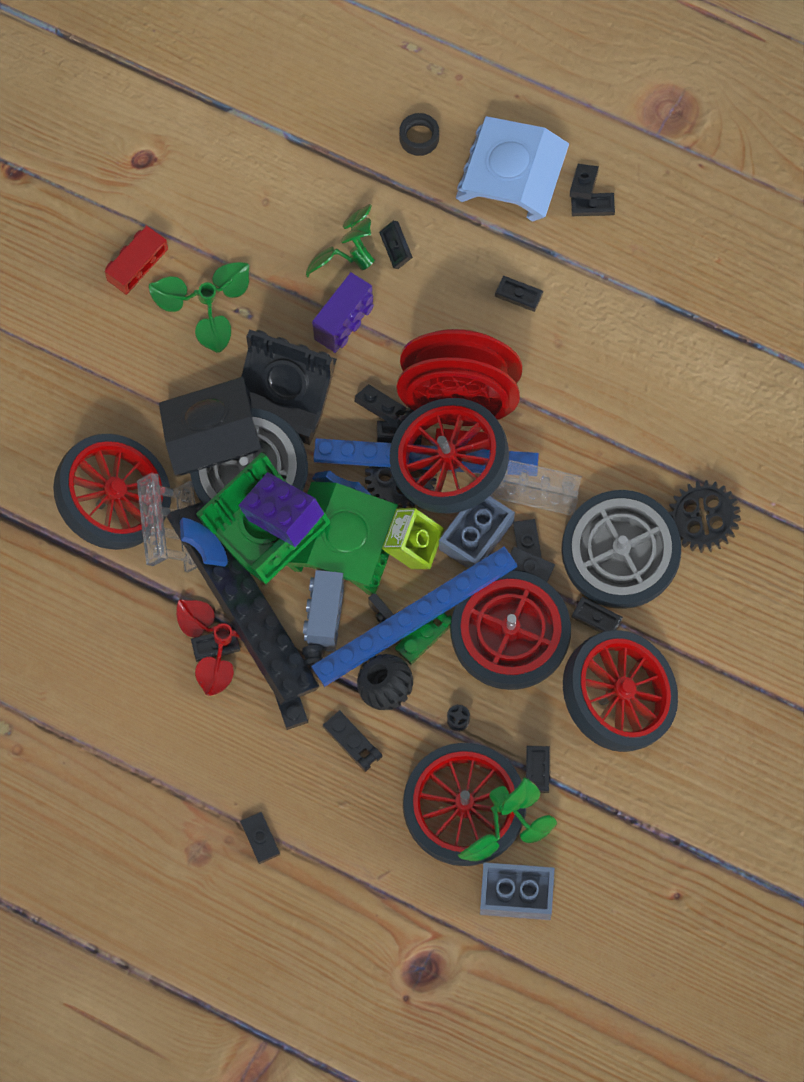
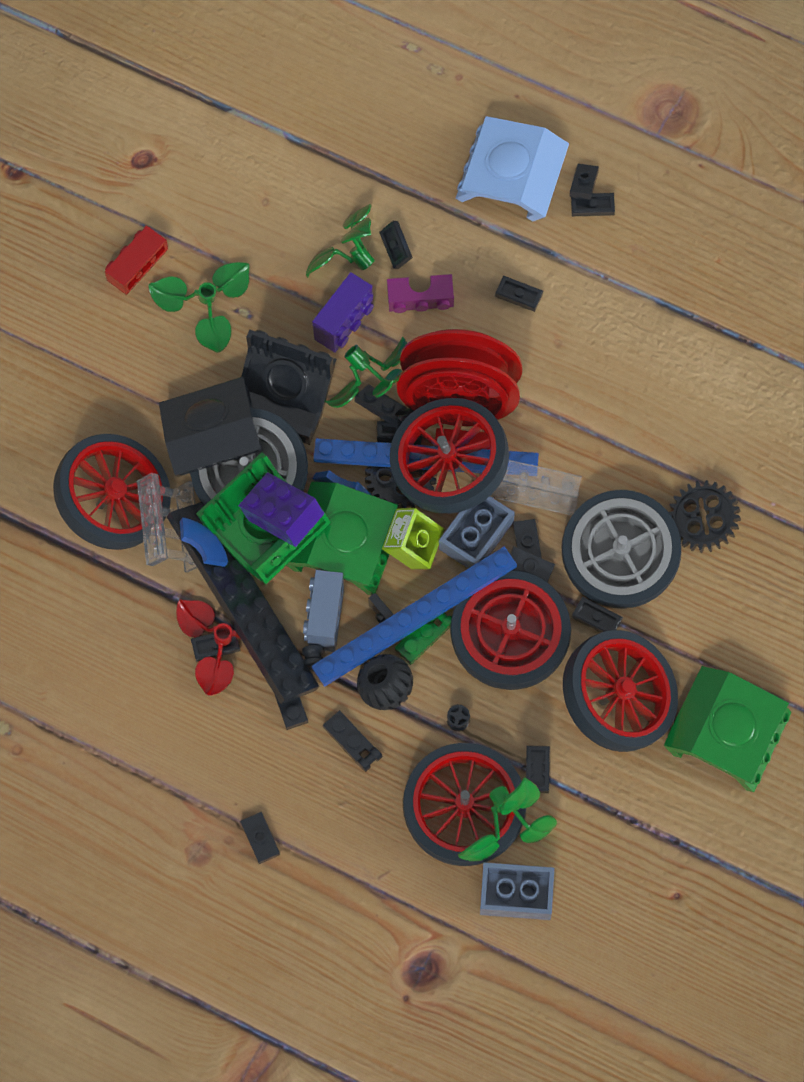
(360, 361): none -> green plant
(403, 298): none -> magenta arch
(419, 119): black tyre -> none
(729, 725): none -> green panel

